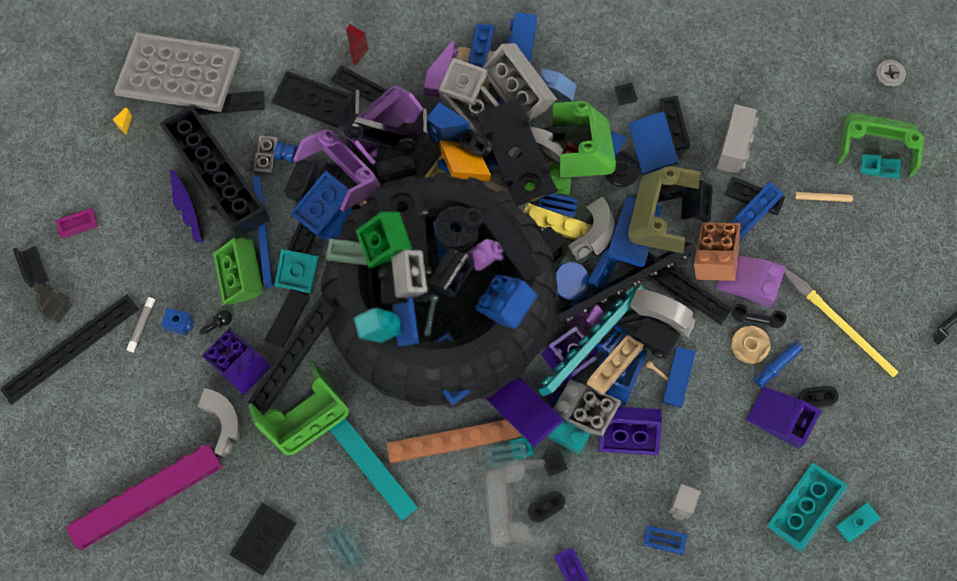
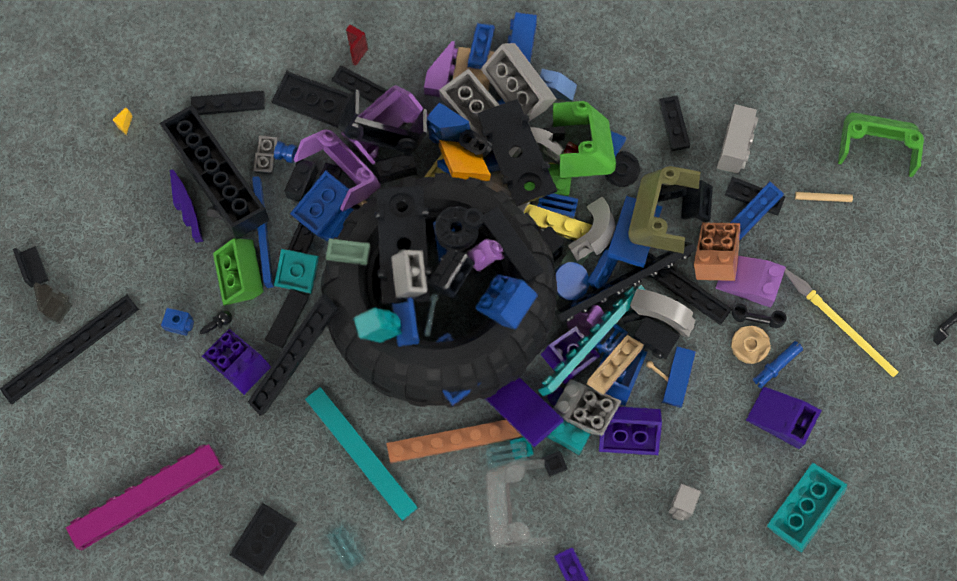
(76, 223): magenta plate -> none
(140, 325): light grey bar -> none
(177, 72): light grey plate -> none
(231, 426): light grey arch -> none
(307, 420): bright green windscreen -> none
(383, 238): green slope -> none
(463, 81): light grey plate -> none
(547, 509): black plate -> none
(625, 94): black plate -> none
(653, 143): blue tile -> none
(661, 547): blue tile -> none
(817, 396): black plate -> none
(858, 522): teal plate -> none
(881, 167): teal slope -> none
(895, 67): light grey gear -> none

